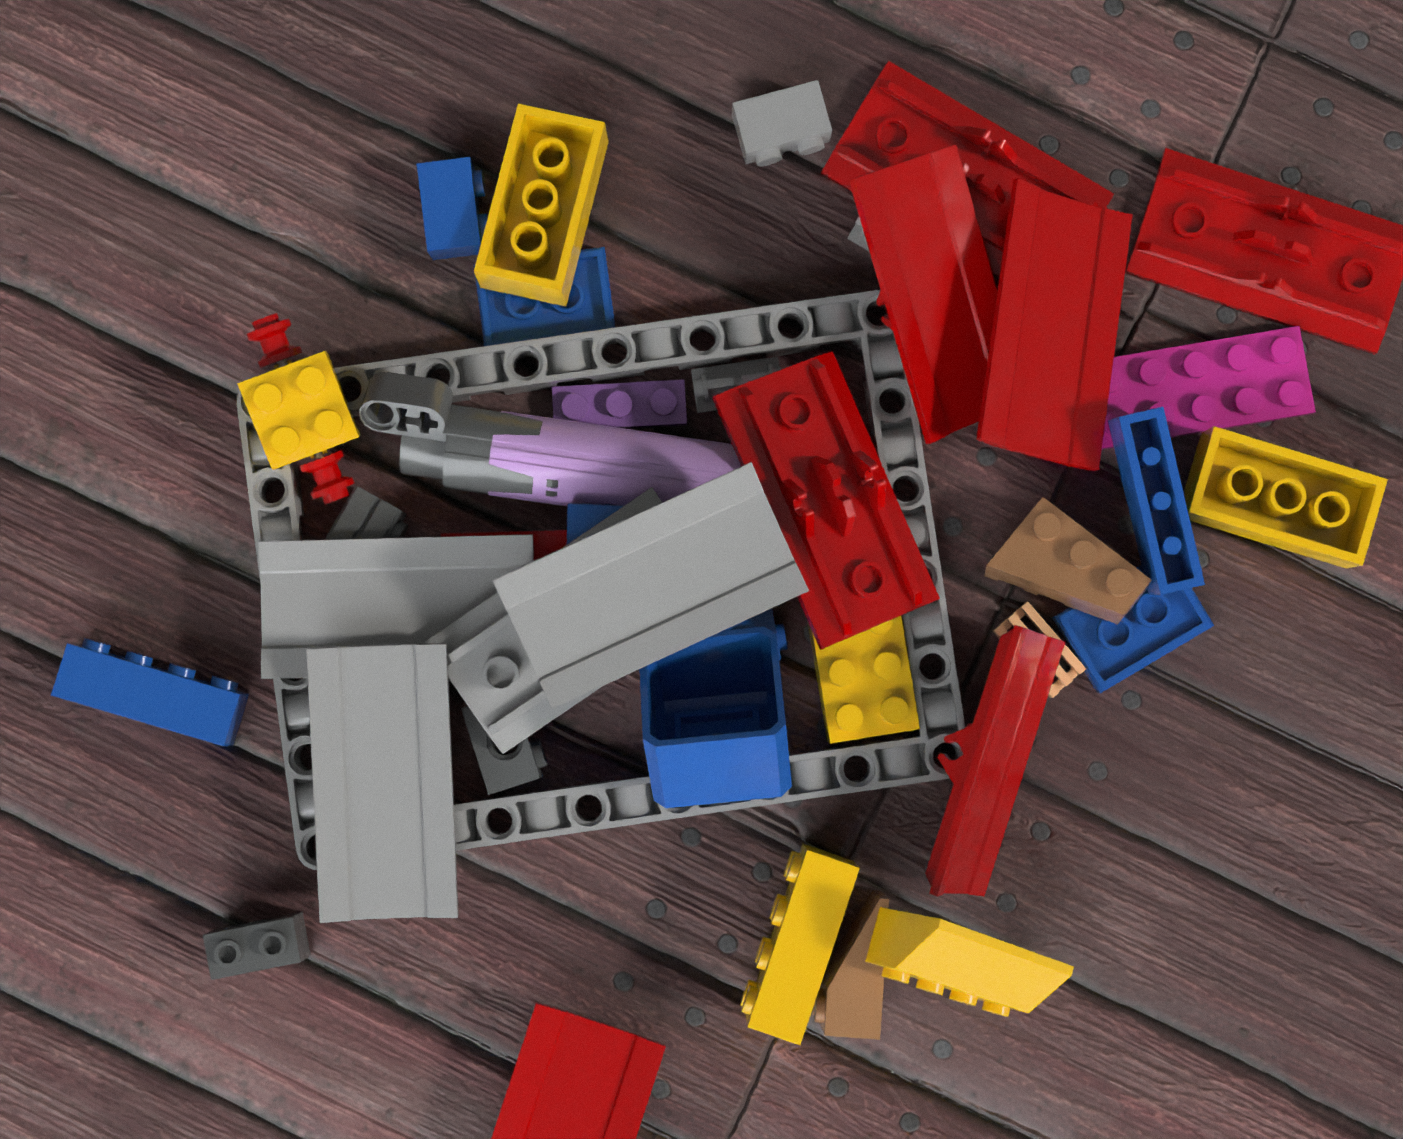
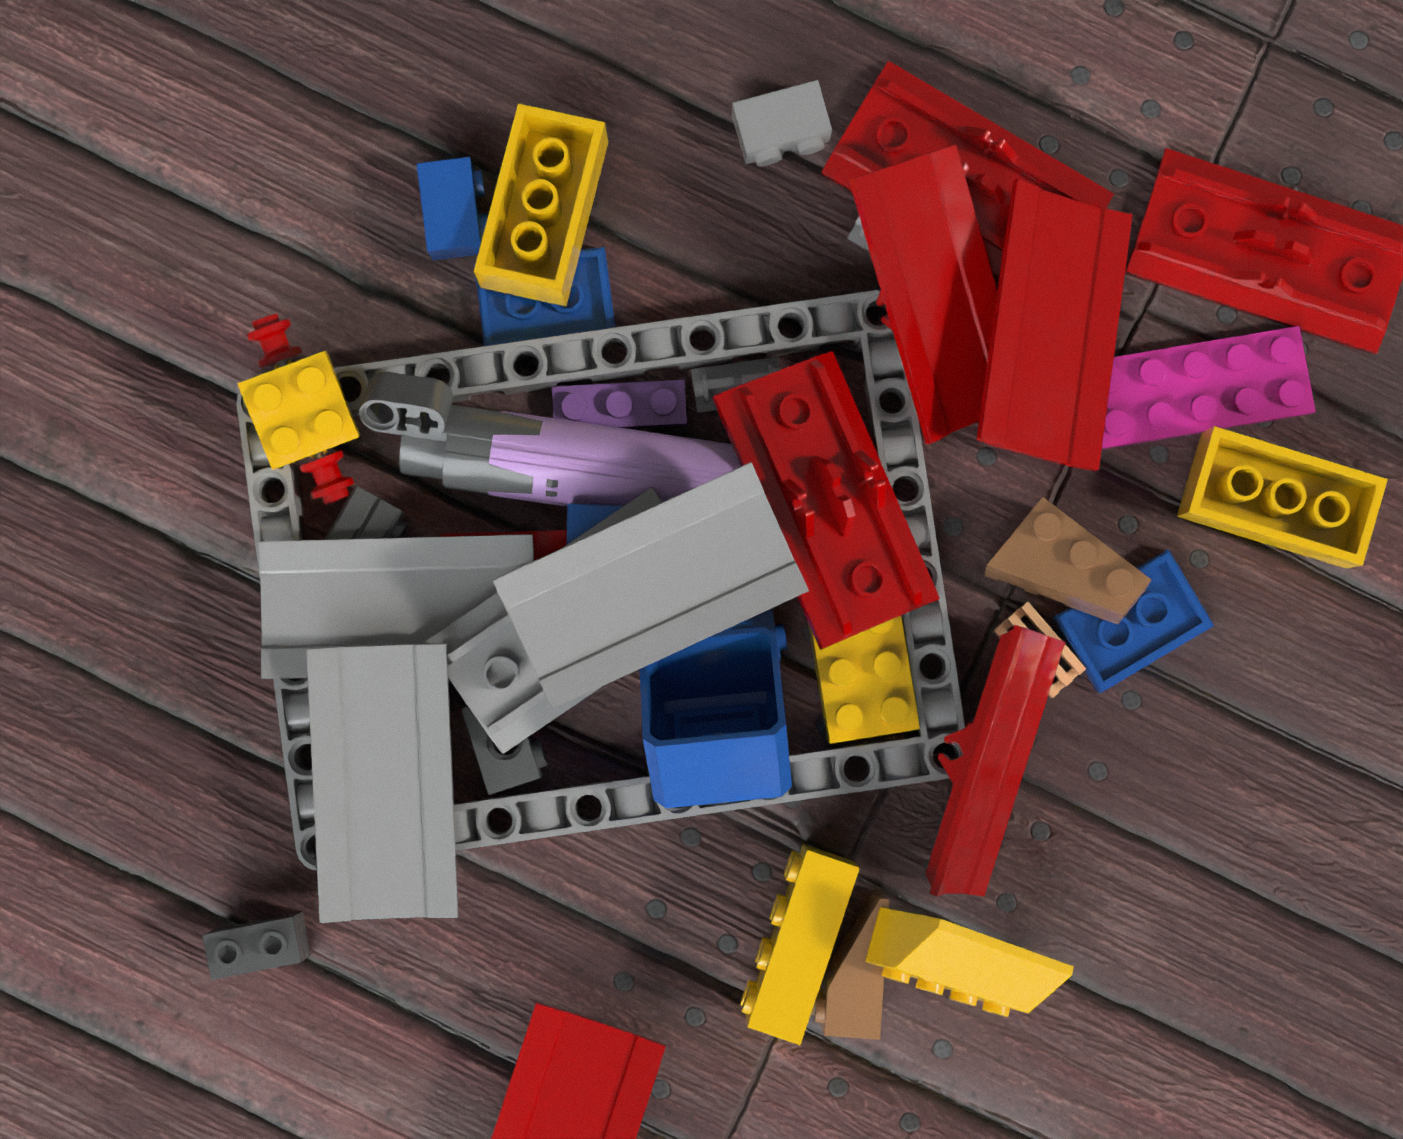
(149, 693): blue brick -> none
(1156, 501): blue brick -> none

